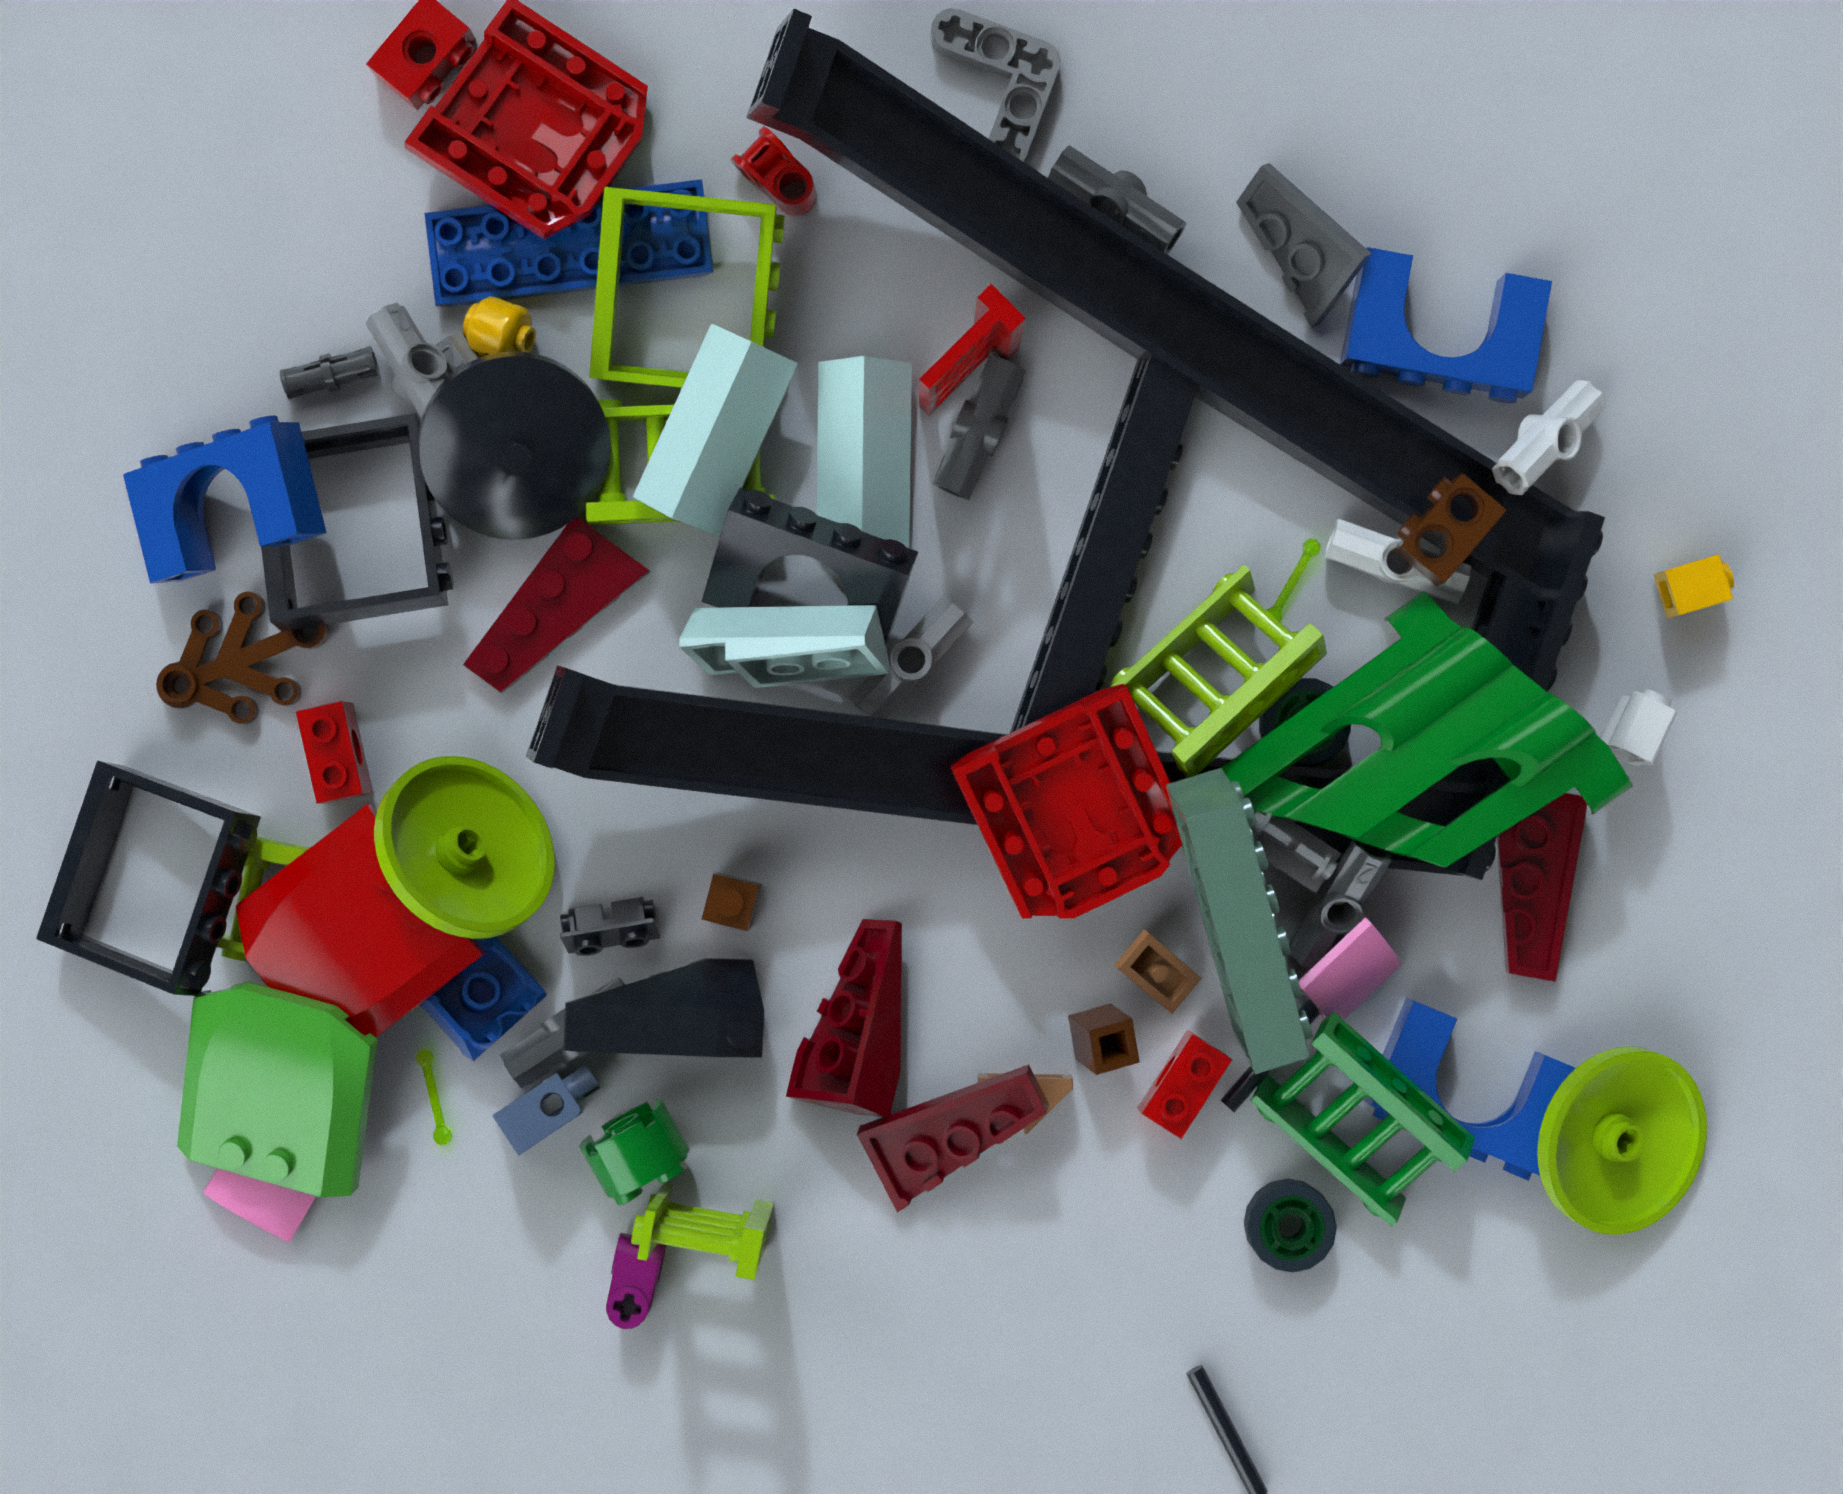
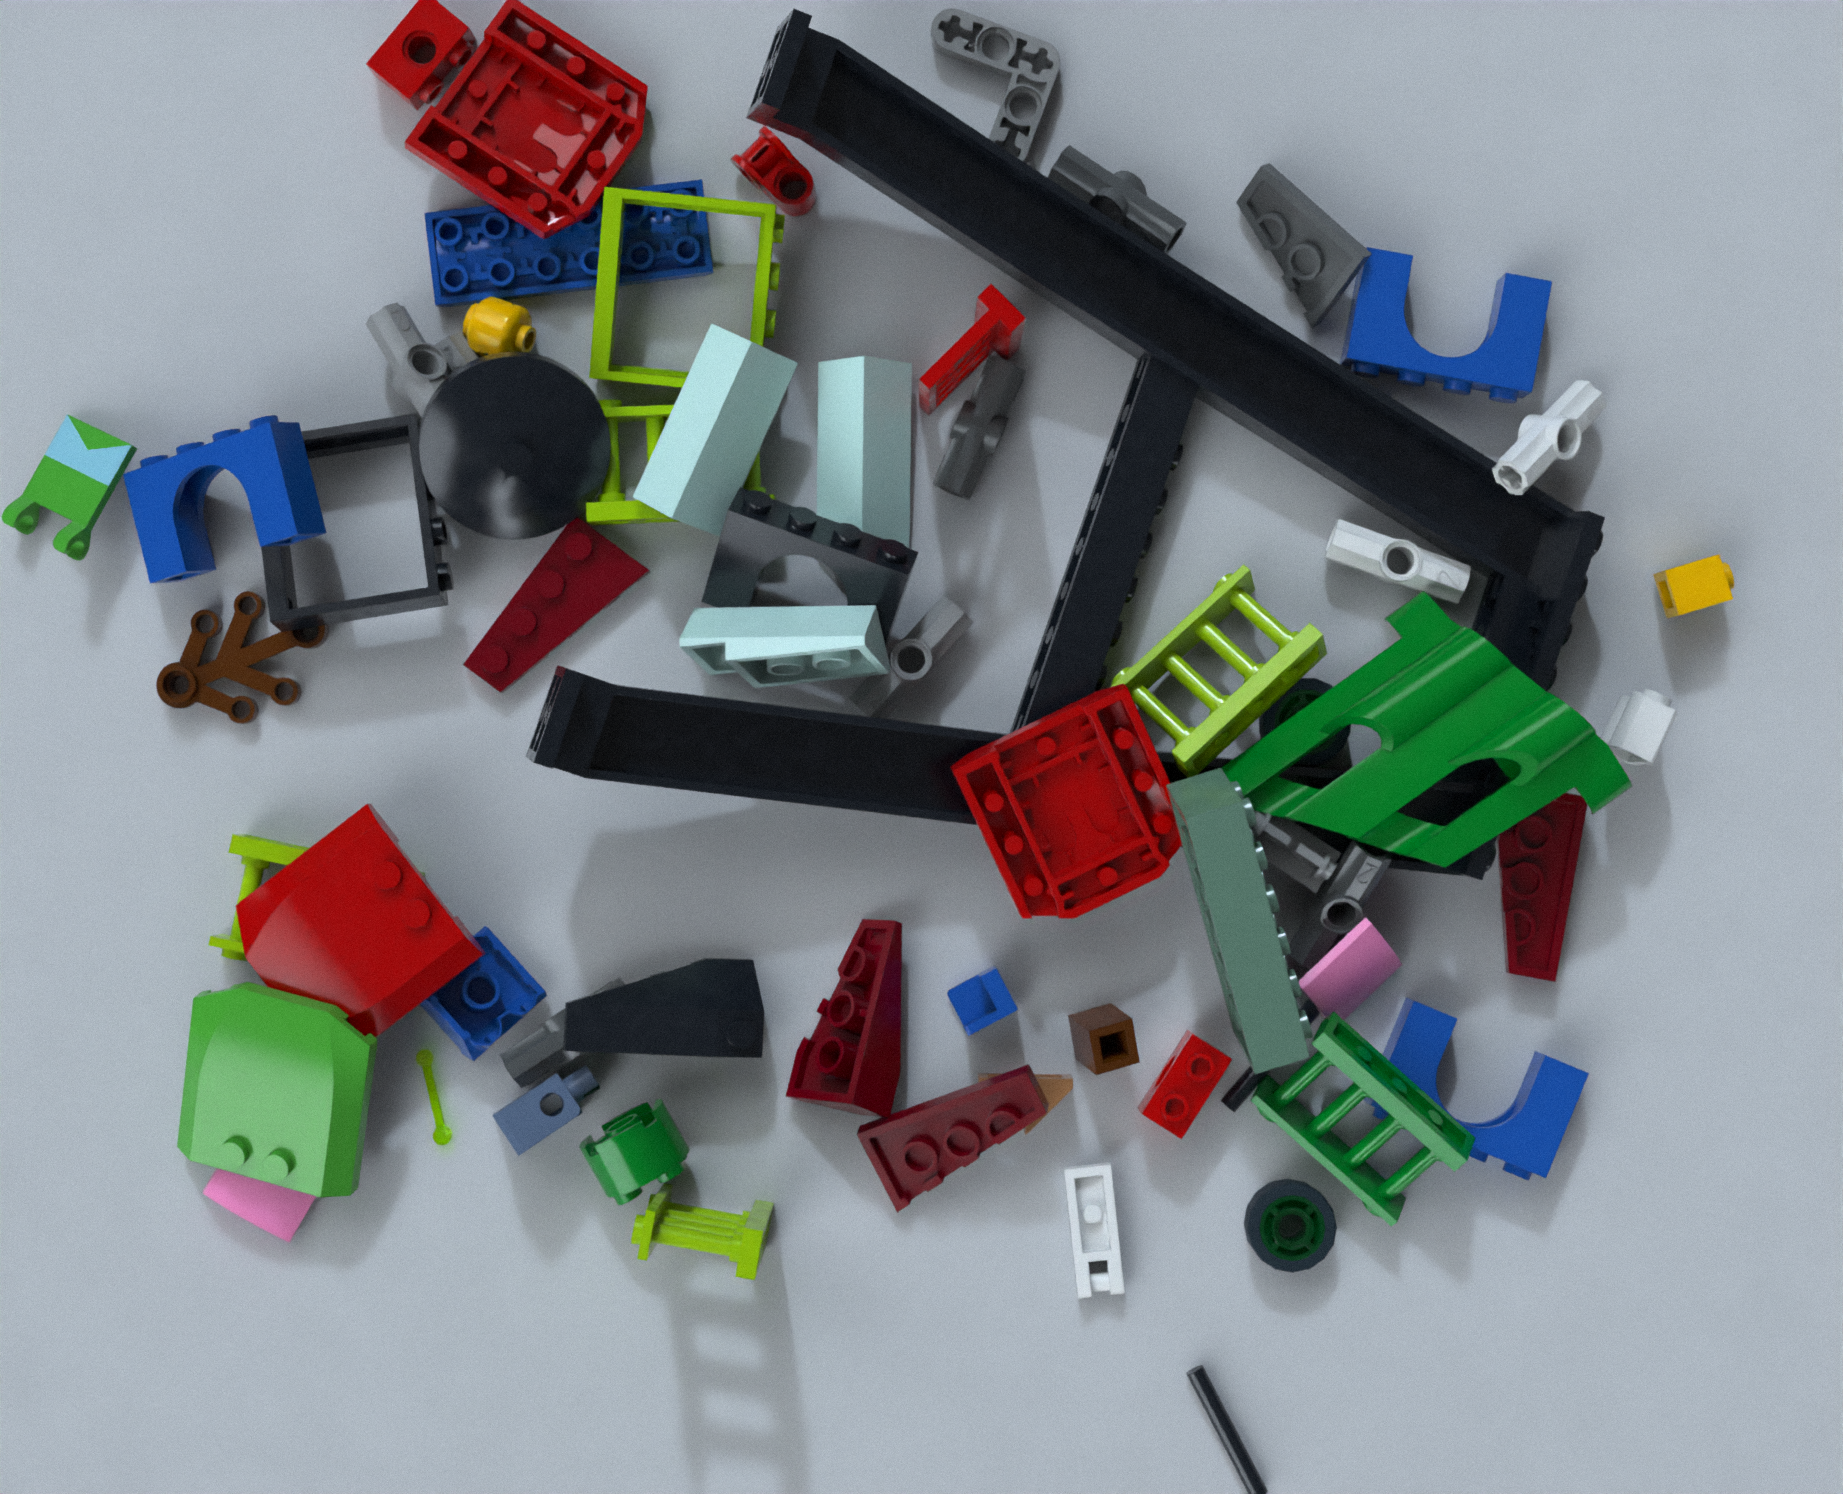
(73, 482): none -> bright green flag
(87, 860): black window -> none
(329, 372): dark grey pin -> none
(334, 752): red brick -> none
(464, 847): lime dish -> none
(588, 932): black hinge -> none
(633, 1278): magenta piece -> none
(731, 901): reddish brown brick -> none
(982, 1000): none -> blue panel
(1093, 1228): none -> white plate
(1157, 971): medium nougat slope -> none
(1311, 548): clear neon green hinge -> none
(1456, 536): reddish brown brick -> none
(1622, 1140): lime dish -> none

